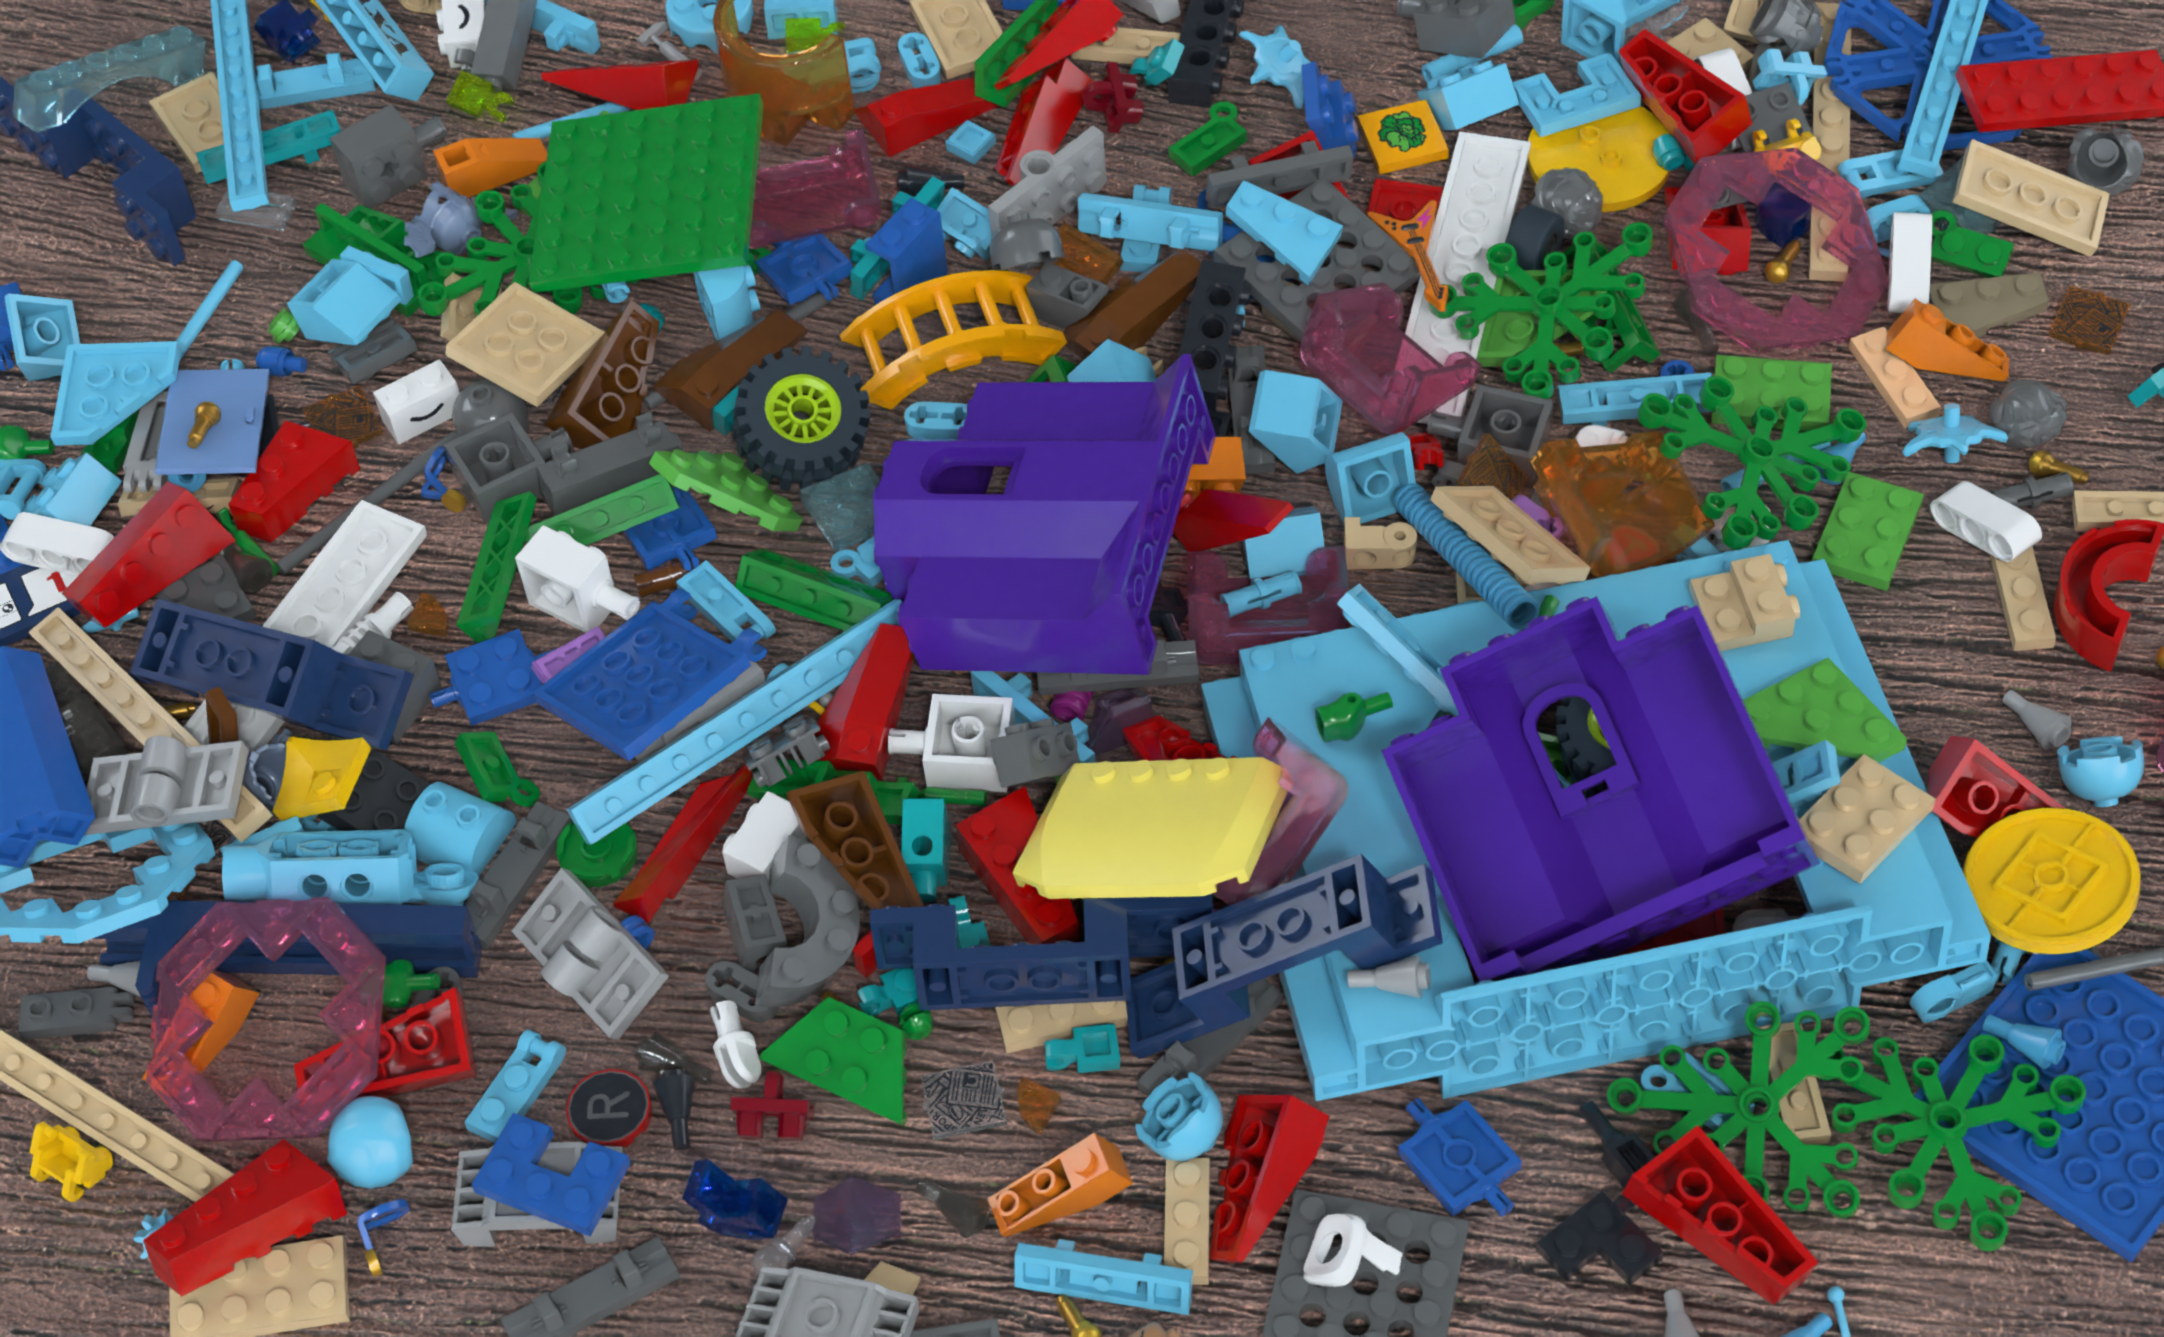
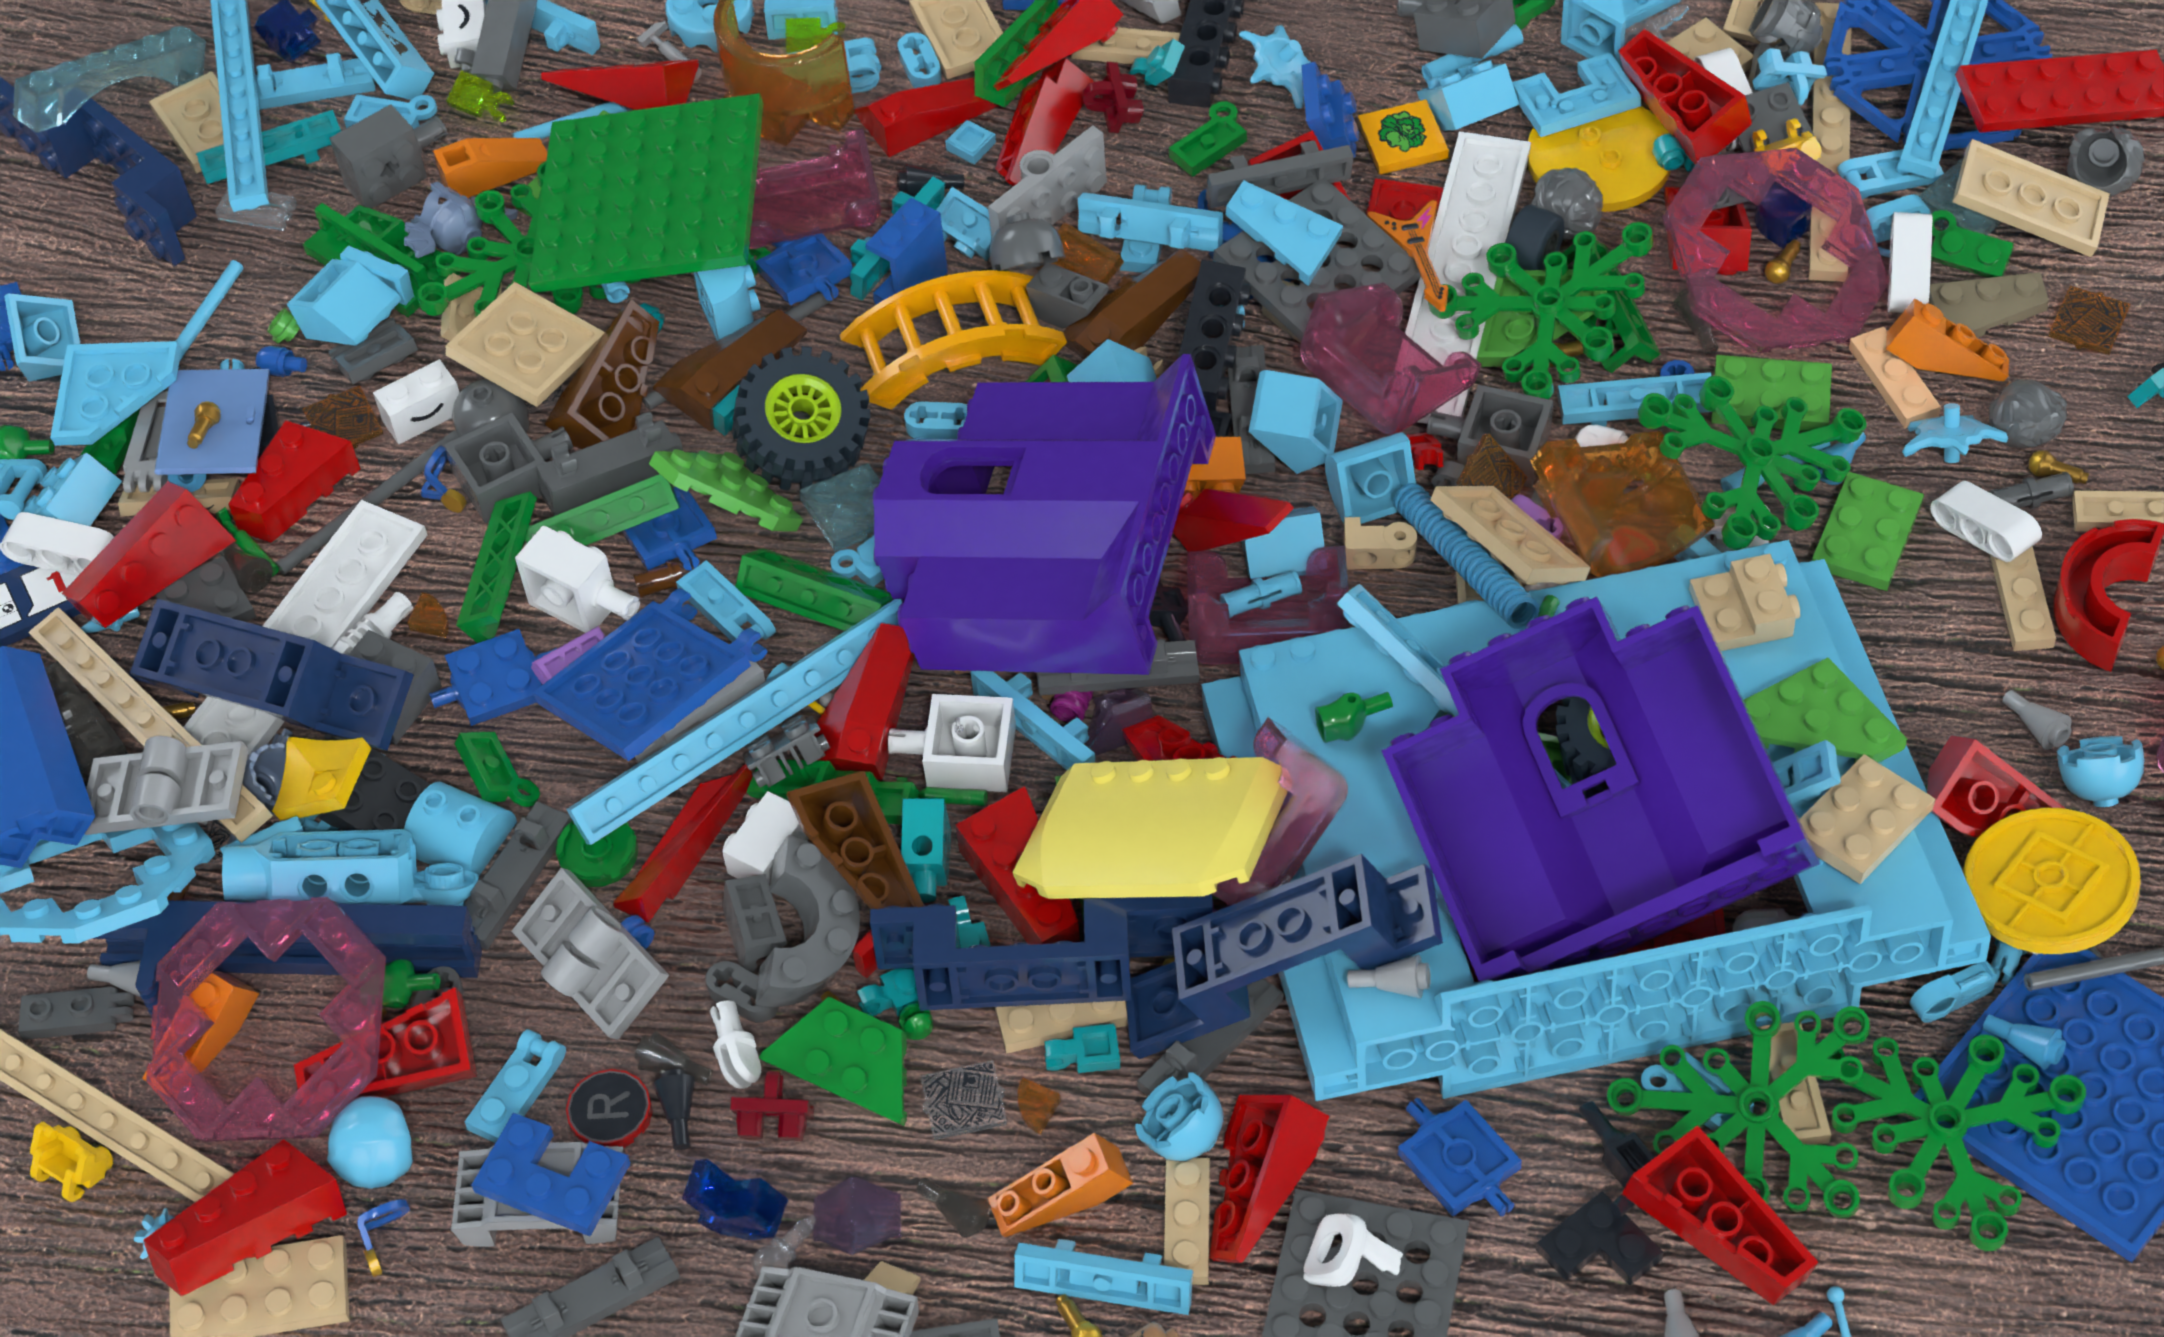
(220, 718): reddish brown tile -> none
(365, 106): none -> medium azure hinge
(1034, 752): dark grey brick -> none

